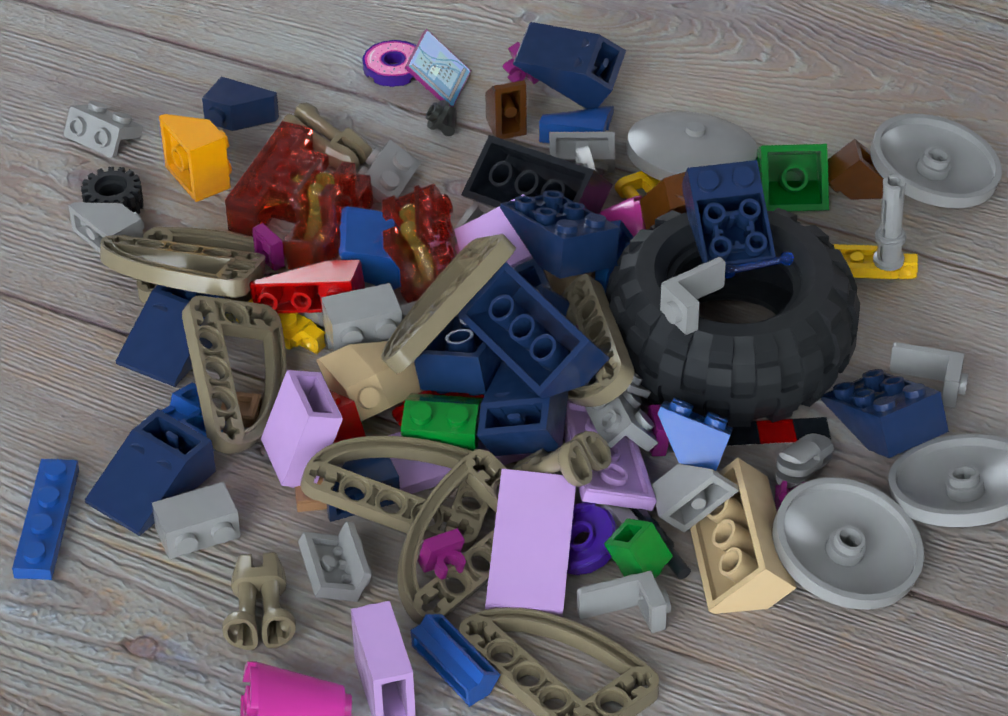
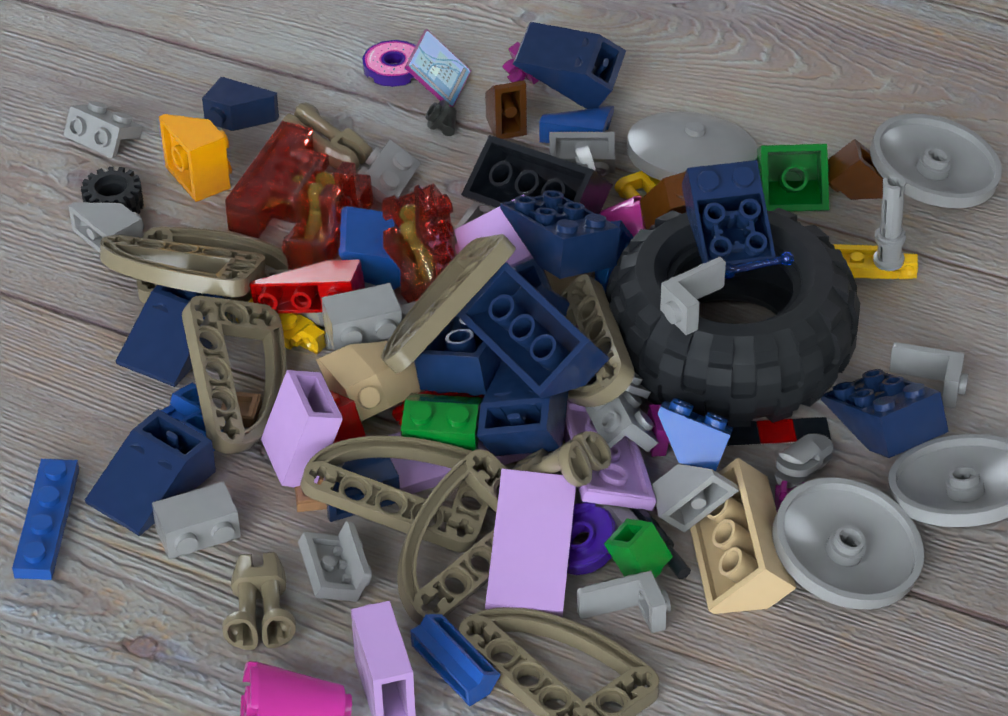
(269, 245): magenta tile -> none
(442, 551): magenta tile -> none

